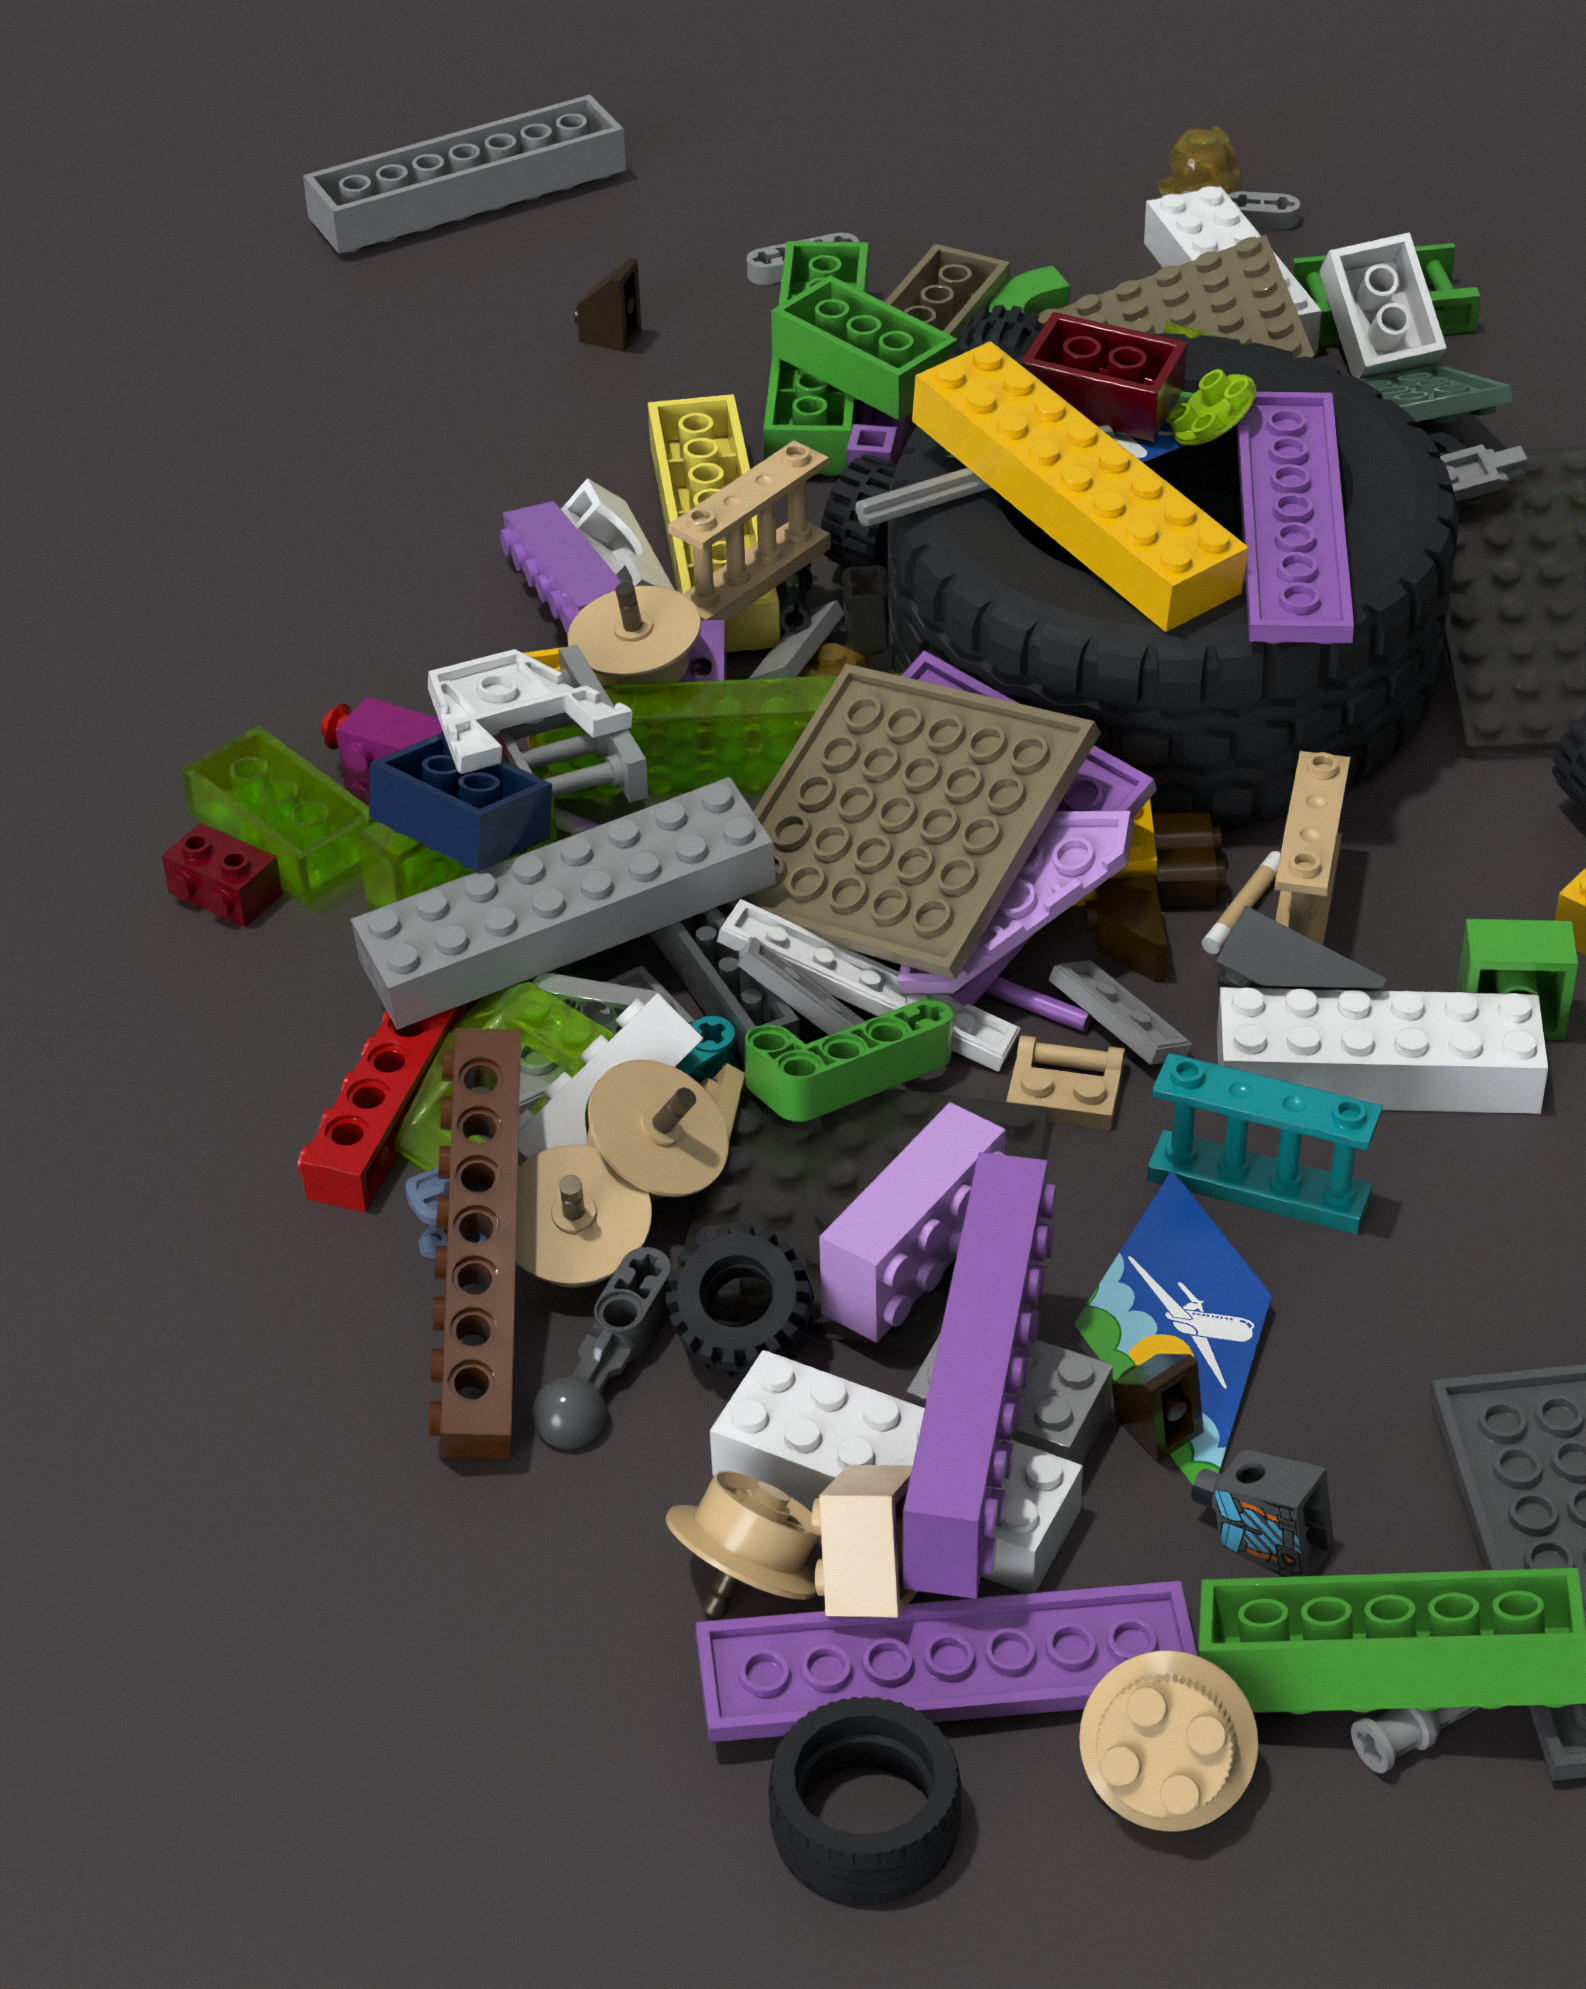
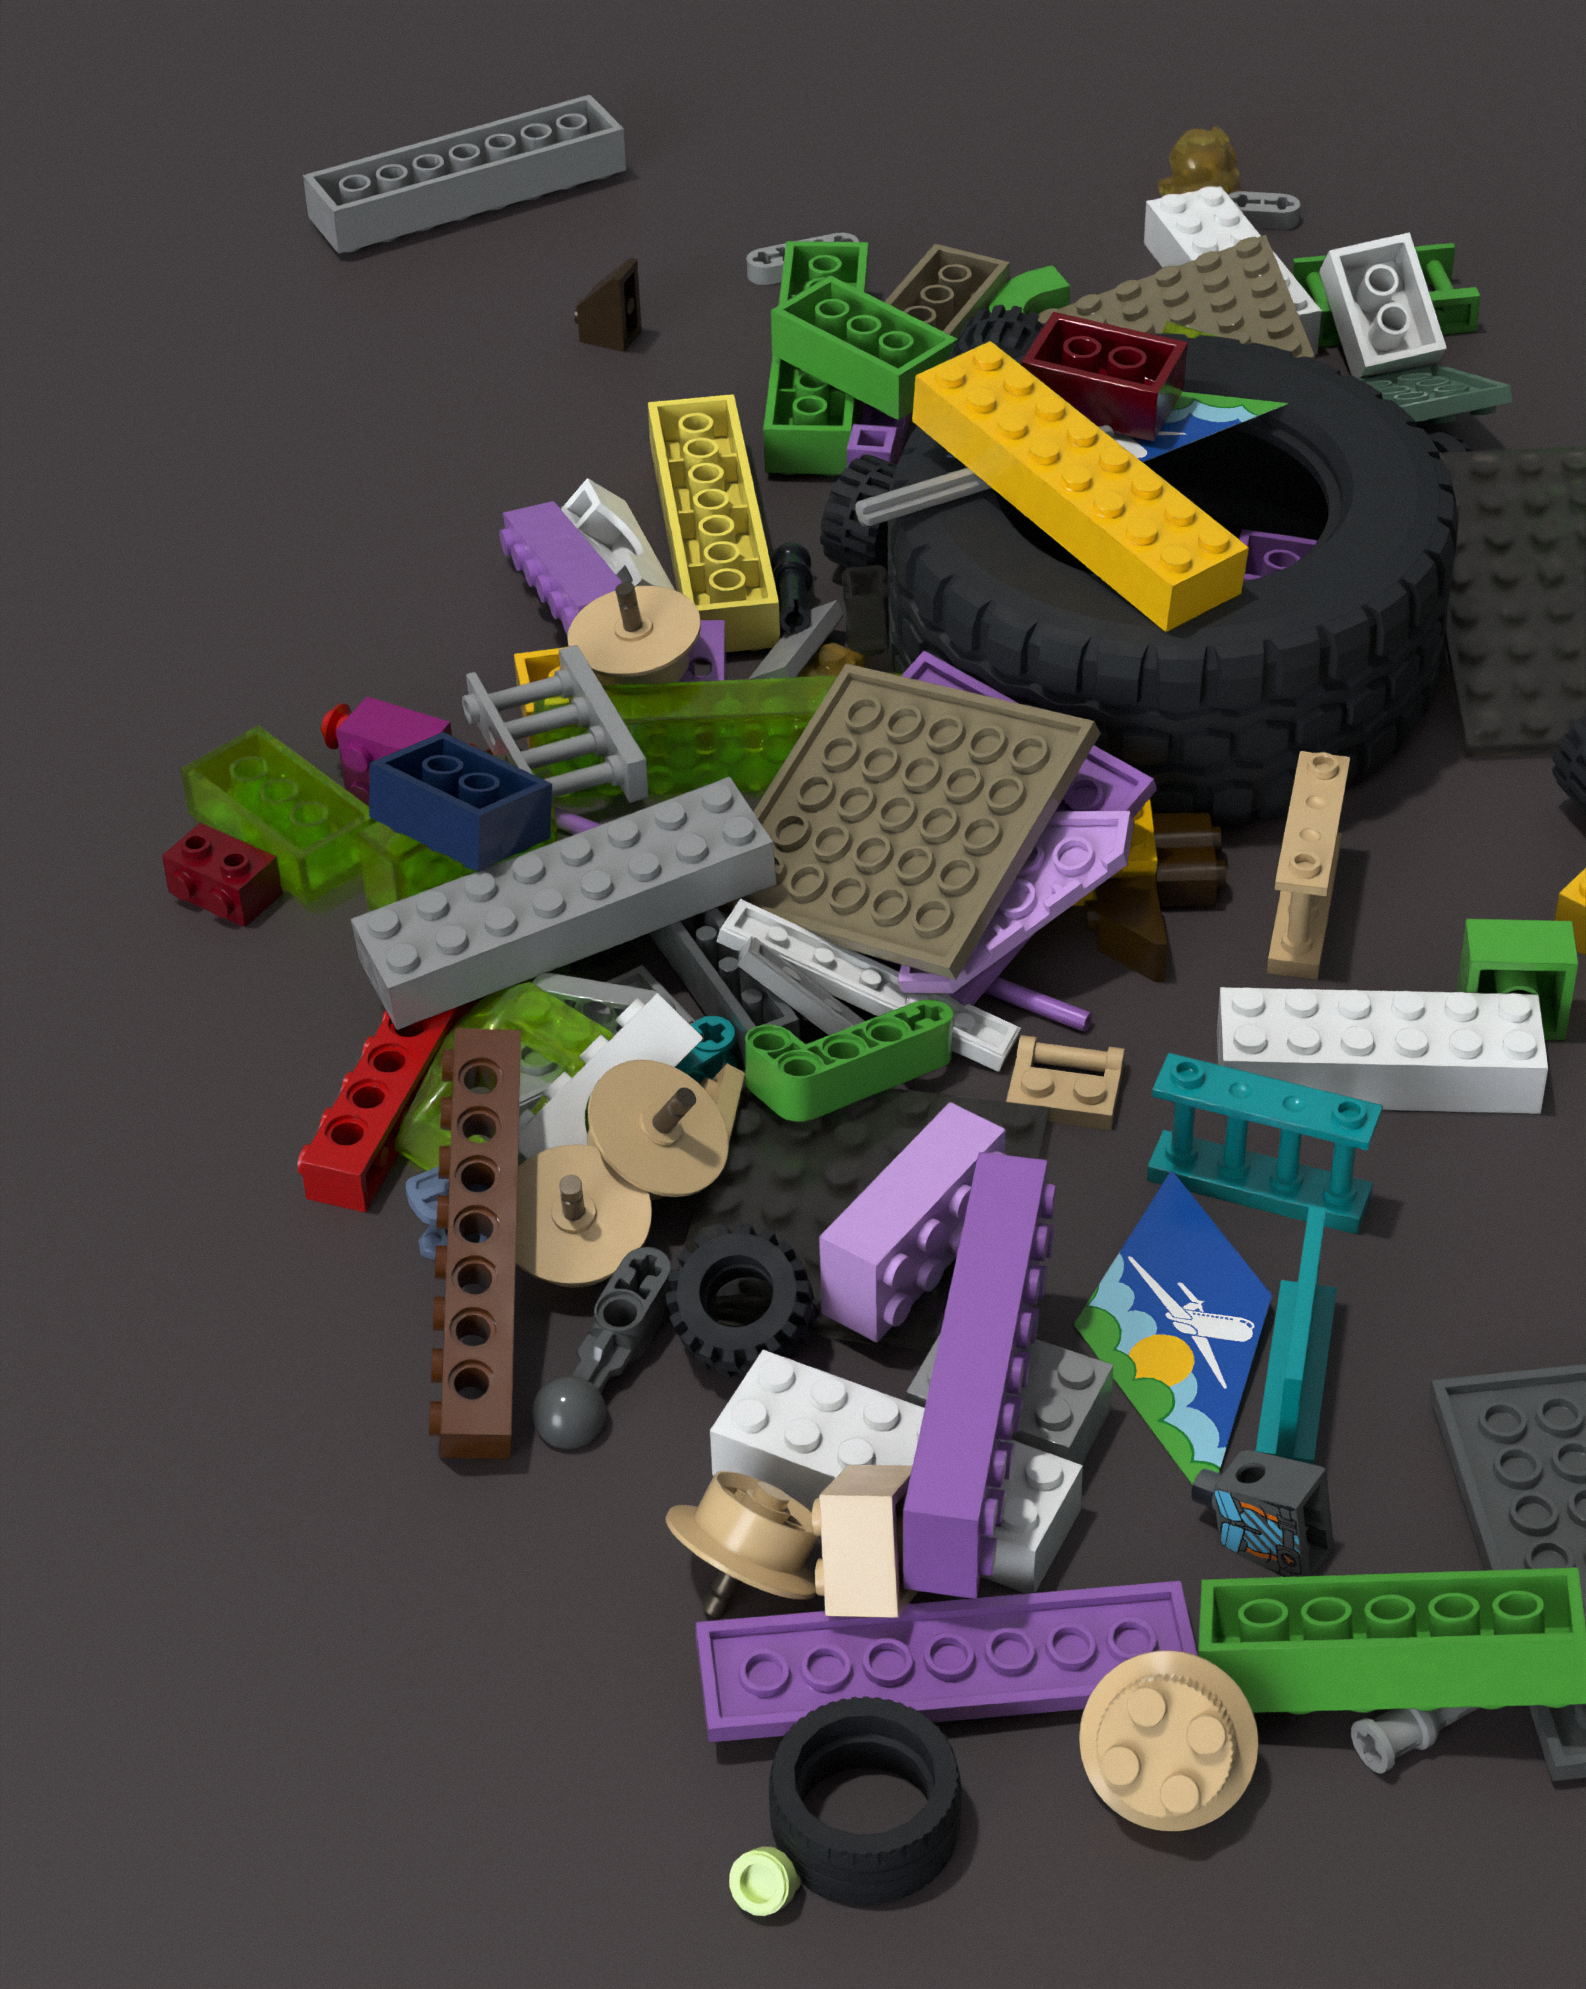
(506, 691): white wing -> none
(763, 1881): none -> yellowish green tile
(778, 551): tan fence -> none
(1119, 1011): light grey tile -> none
(1160, 1402): dark brown slope -> none
(1212, 408): lime dish -> none
(1247, 896): tan bar -> none
(1276, 957): dark grey slope -> none
(1294, 520): medium lavender plate -> none
(1298, 1356): none -> teal fence
(1482, 470): light grey hinge -> none

